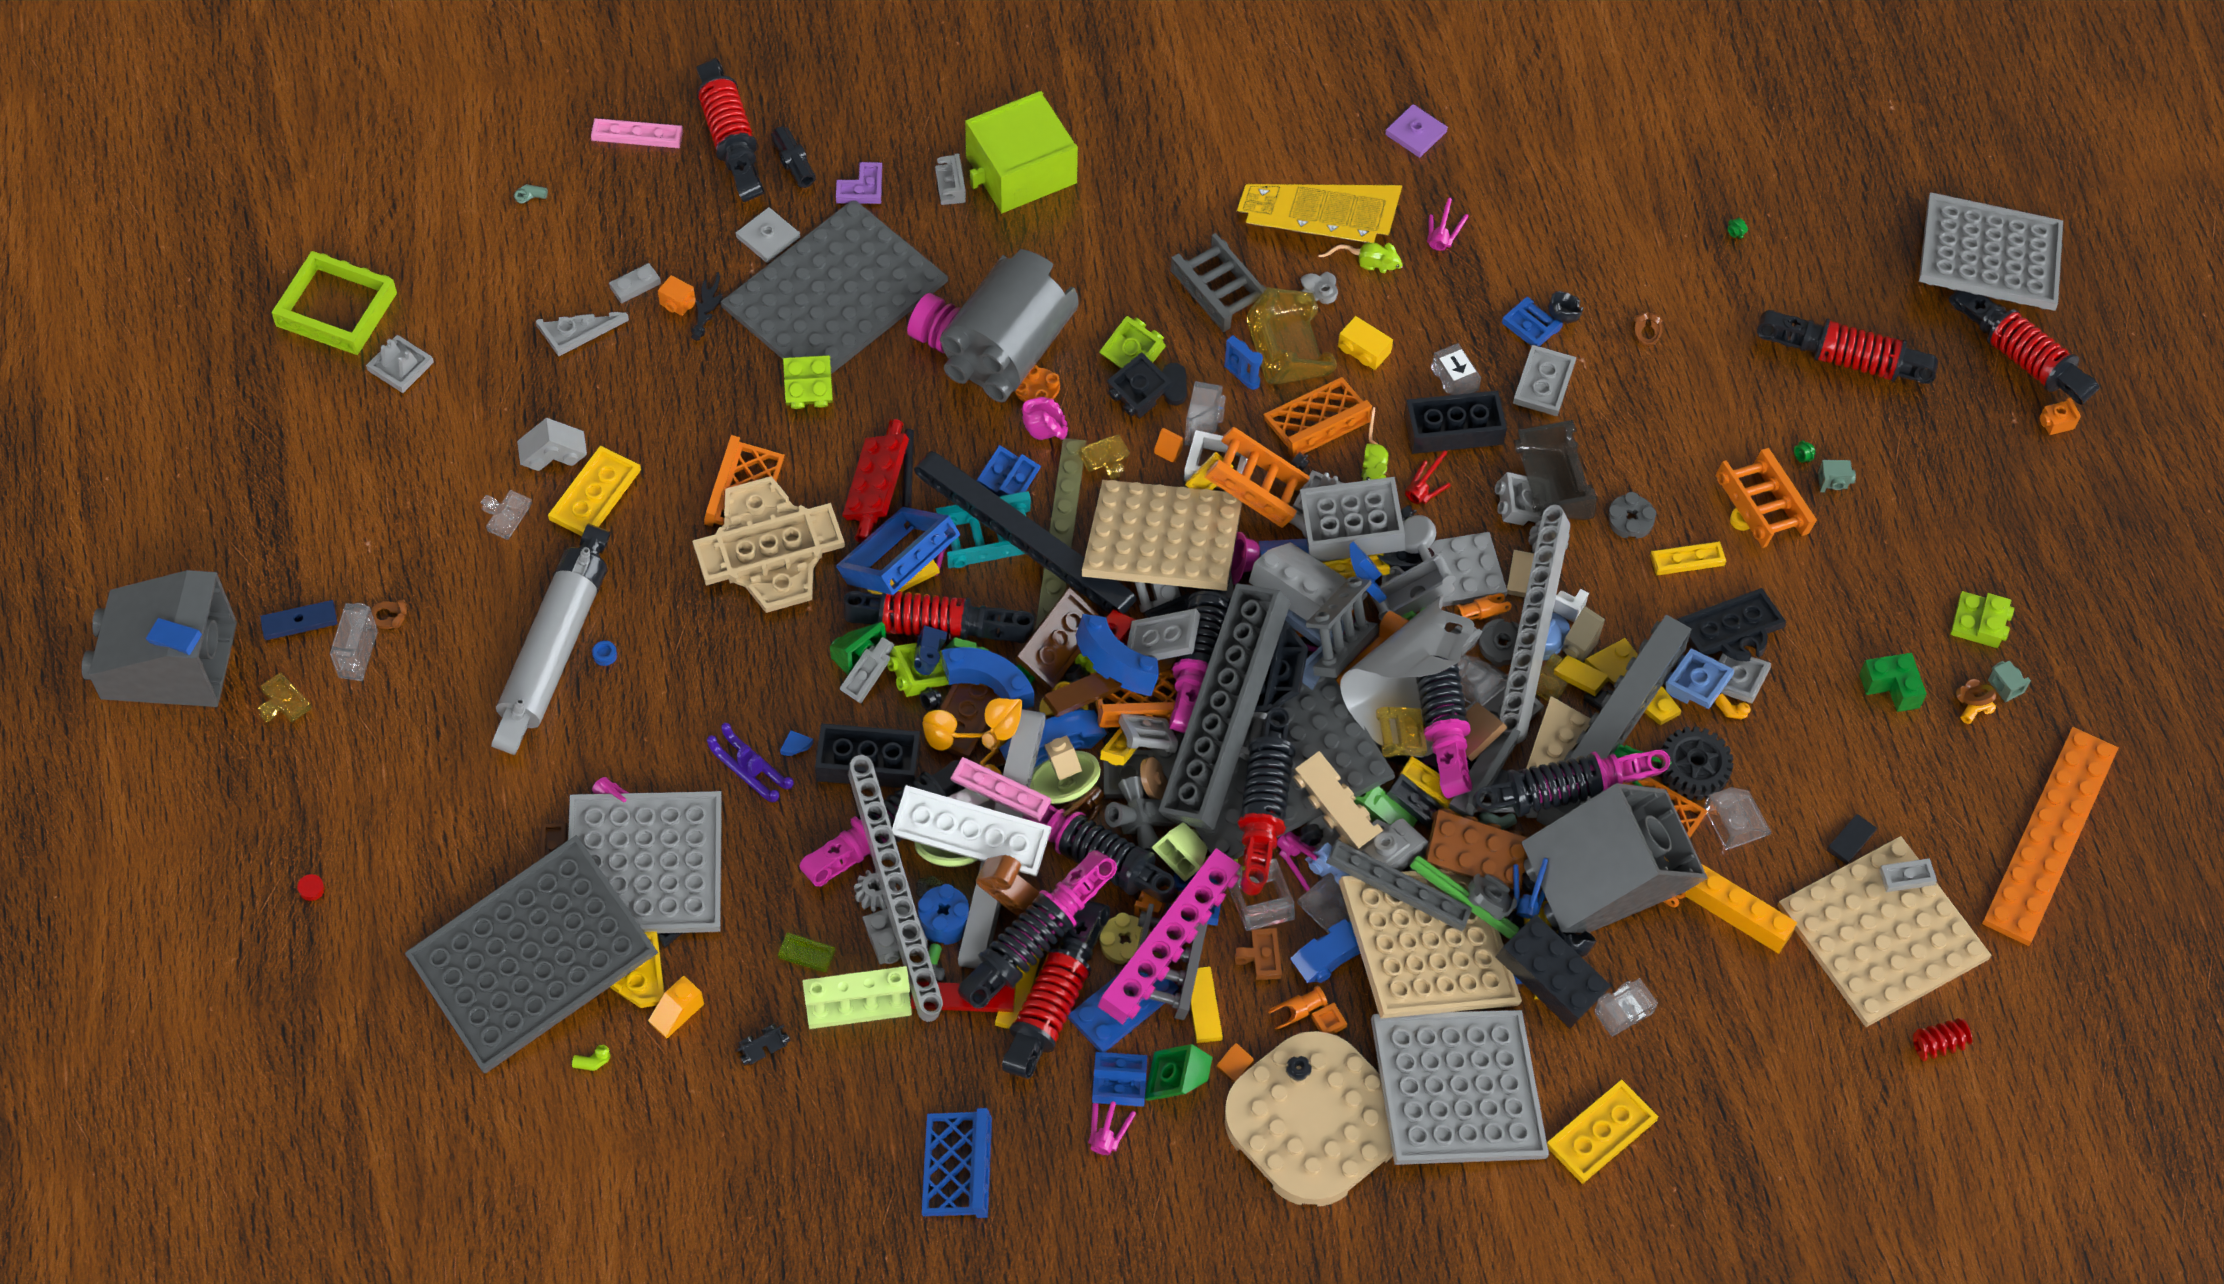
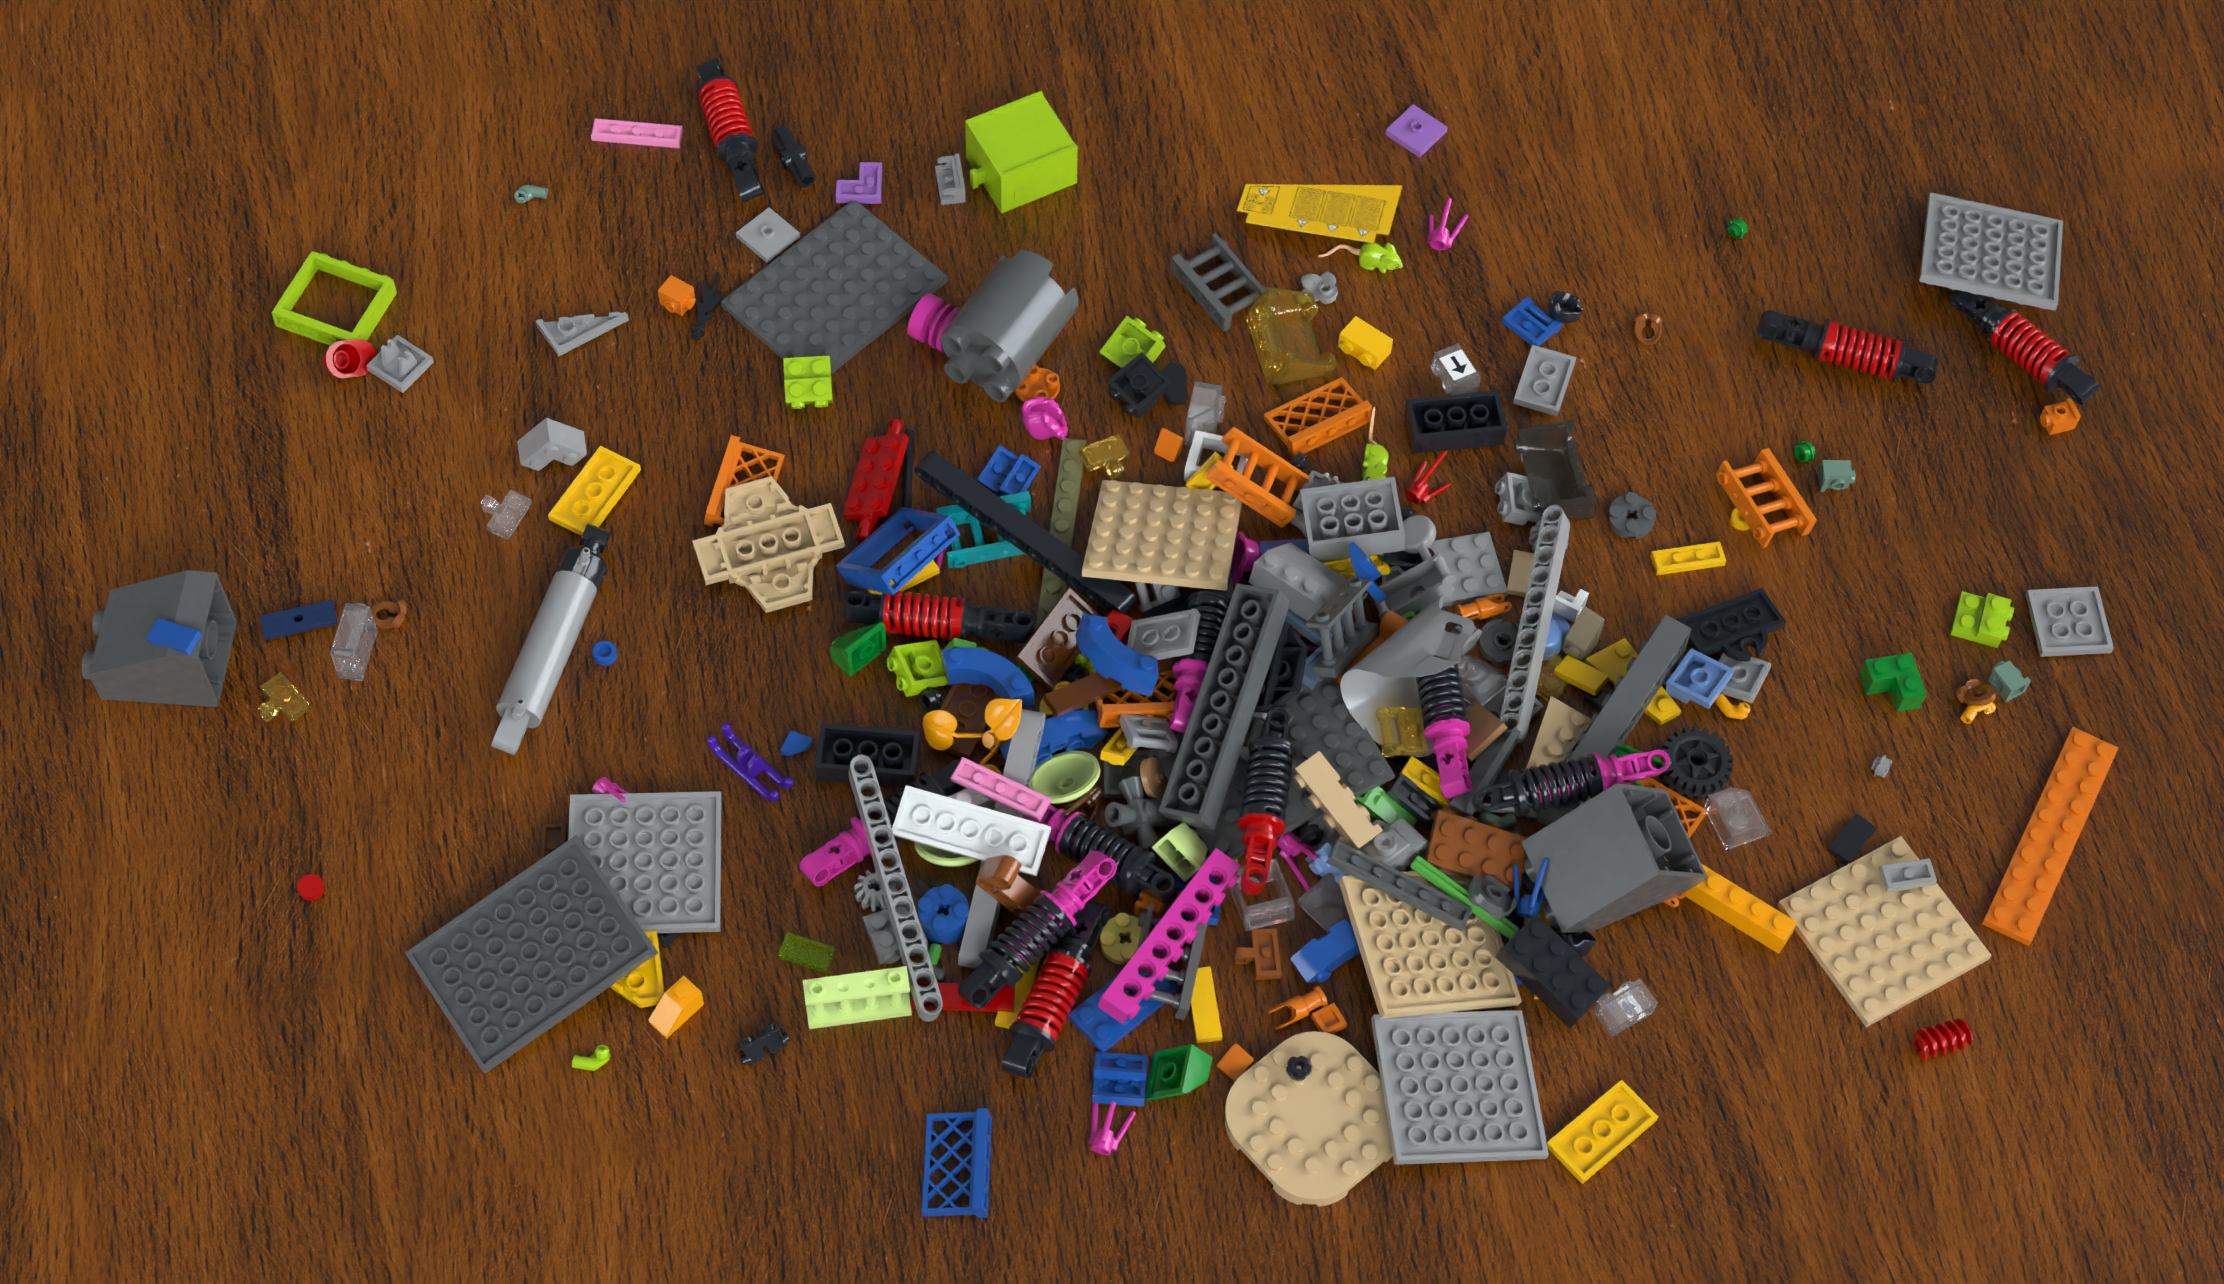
(349, 358): none -> red piece
(635, 283): light grey plate -> none
(867, 670): light grey hinge -> none
(927, 649): dark blue leg -> none
(1063, 757): tan brick -> none
(1237, 360): blue plate -> none
(1881, 766): none -> light grey plate
(2069, 621): none -> light grey plate

